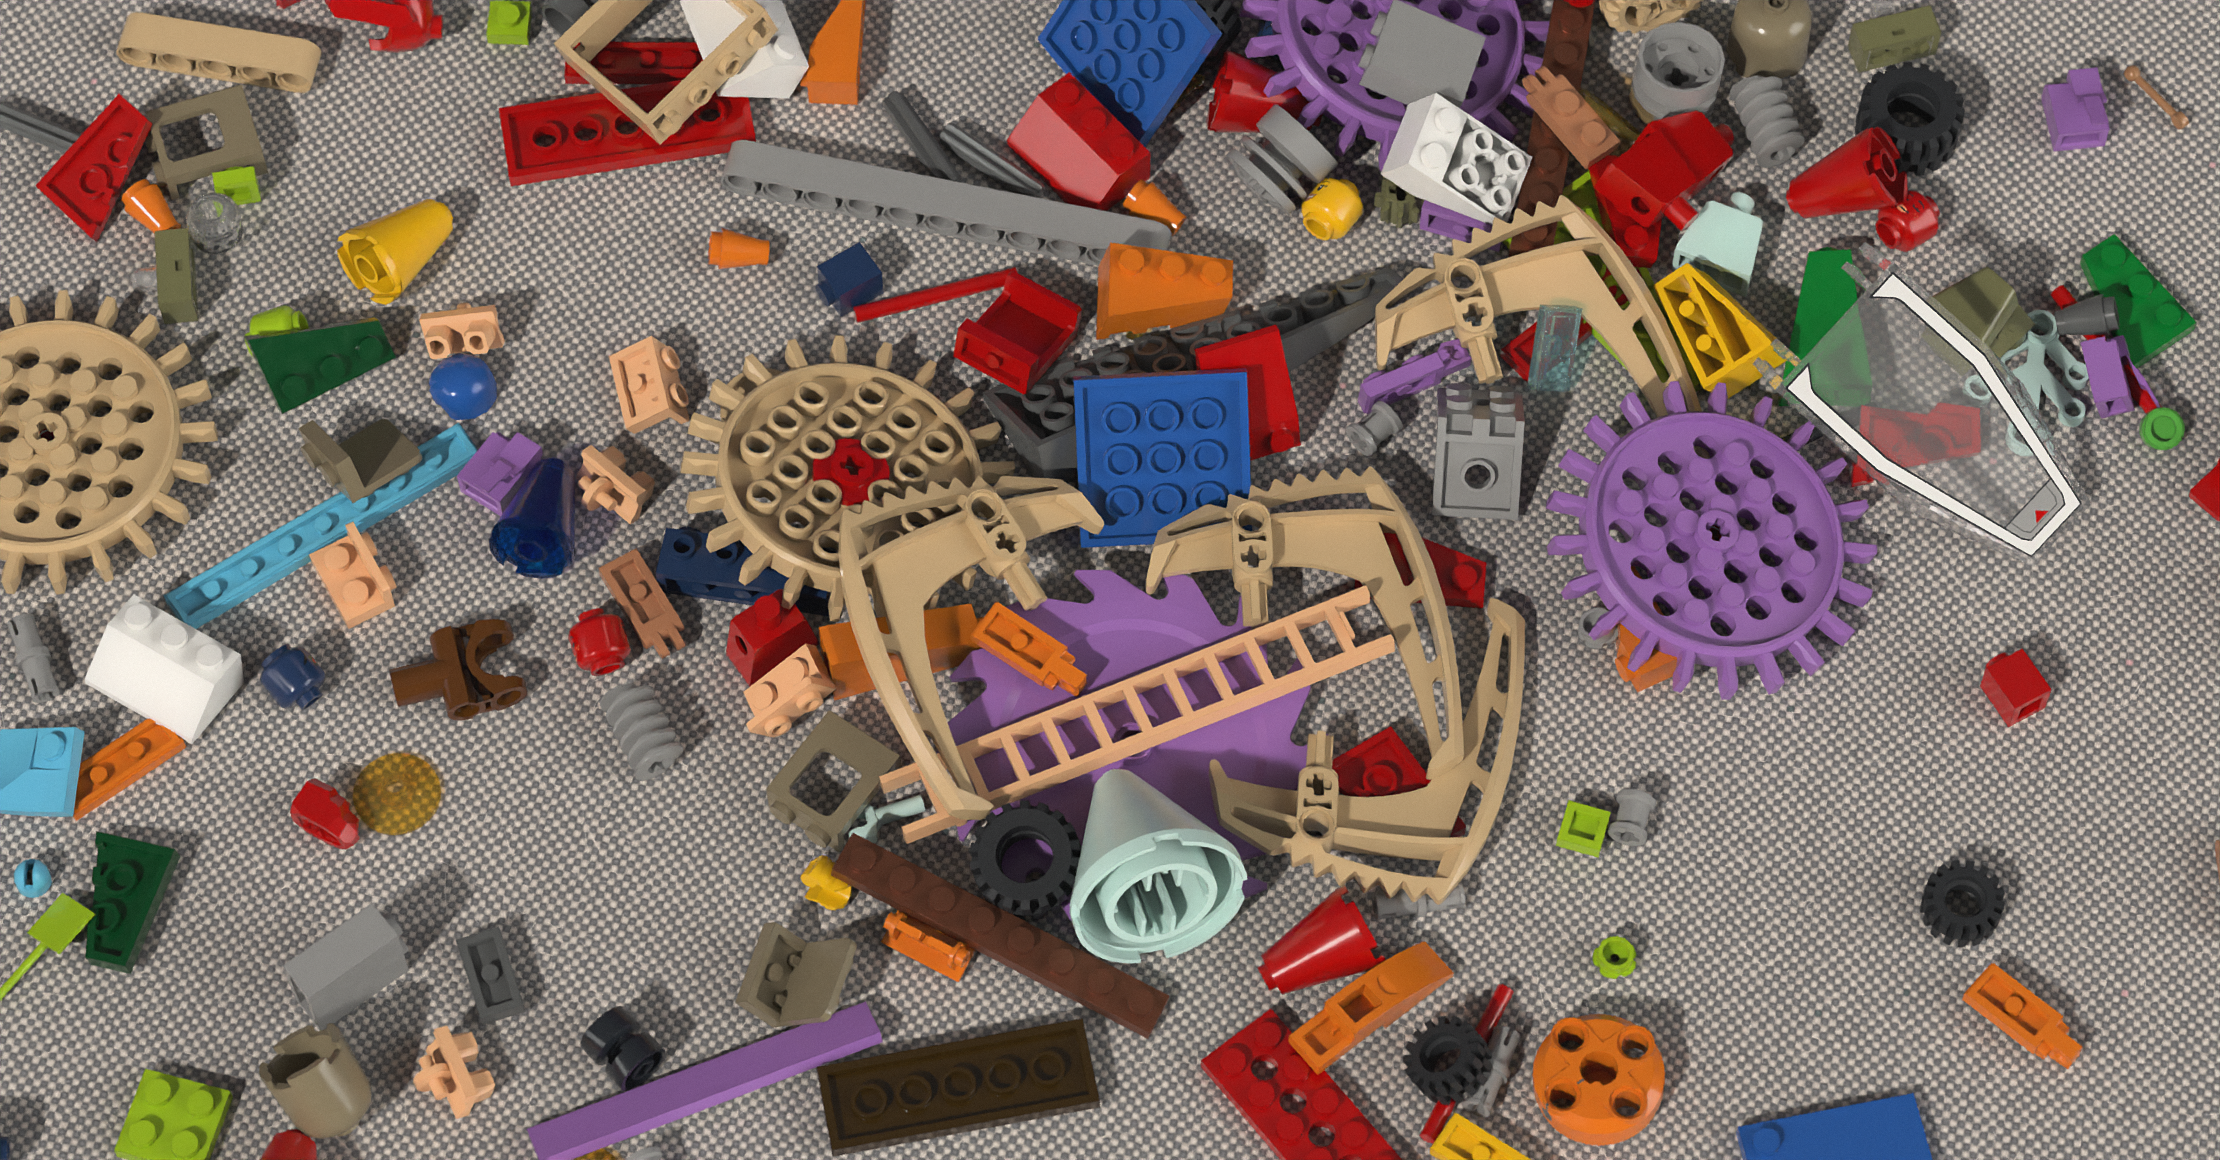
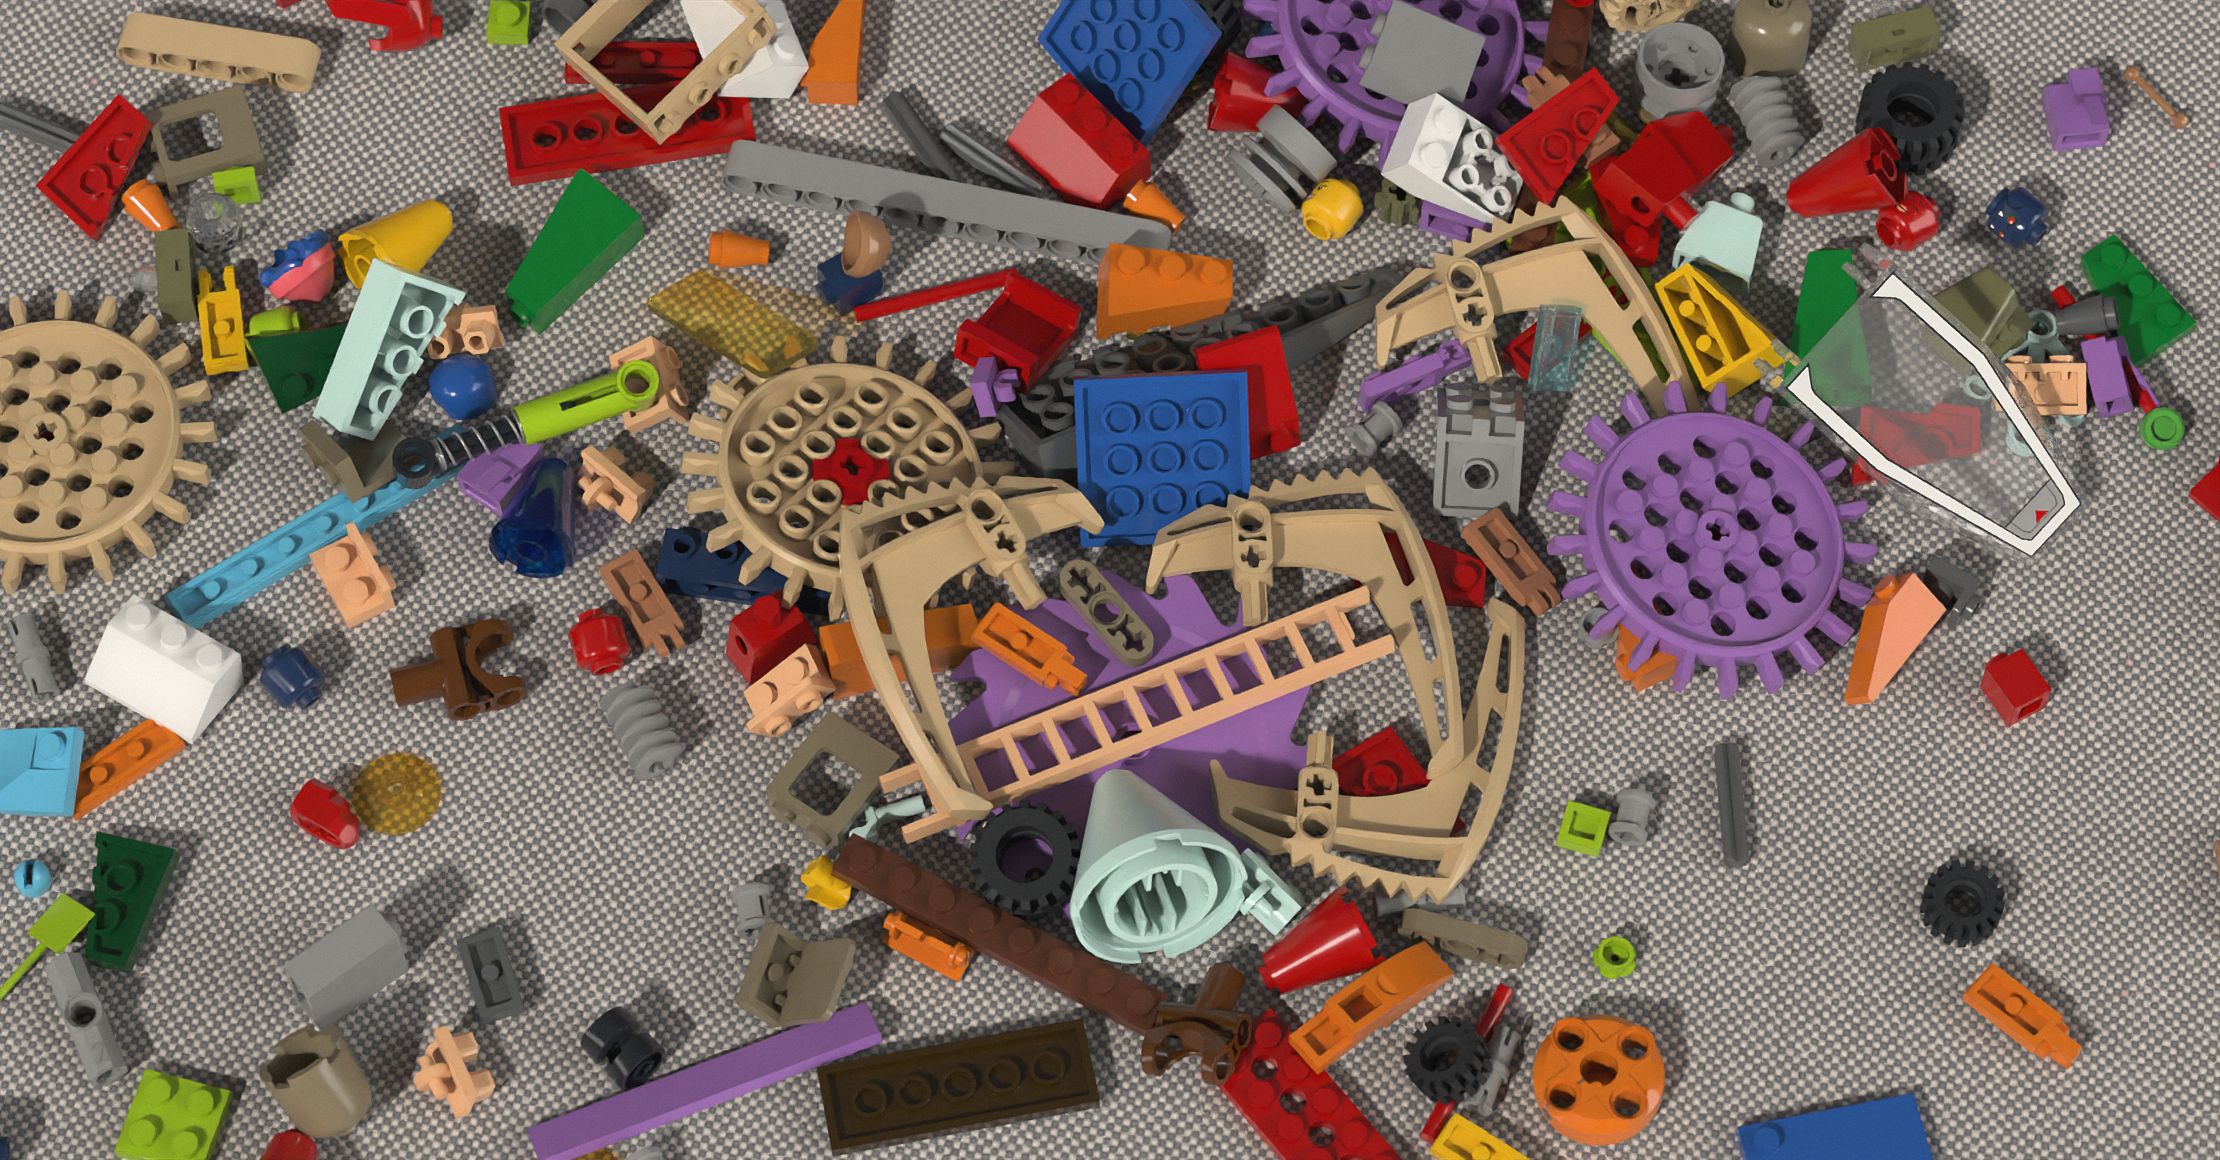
(94, 1040): none -> light grey piece
(222, 324): none -> yellow hinge
(303, 270): none -> coral hair
(383, 346): none -> light aqua wedge
(531, 422): none -> piece
(572, 252): none -> green slope
(732, 324): none -> clear yellow piece
(752, 909): none -> light grey bush
(865, 244): none -> medium nougat piece
(992, 386): none -> medium lavender tile
(1135, 628): none -> dark tan beam
(1204, 1027): none -> reddish brown connector
(1267, 894): none -> light aqua hips
(1462, 938): none -> dark tan beam
(1512, 561): none -> nougat hinge
(1557, 133): none -> red wing
(1731, 805): none -> dark grey axle
(1889, 633): none -> orange slope
(1953, 586): none -> dark grey bracket
(2017, 217): none -> dark blue head
(2053, 386): none -> light nougat bracket

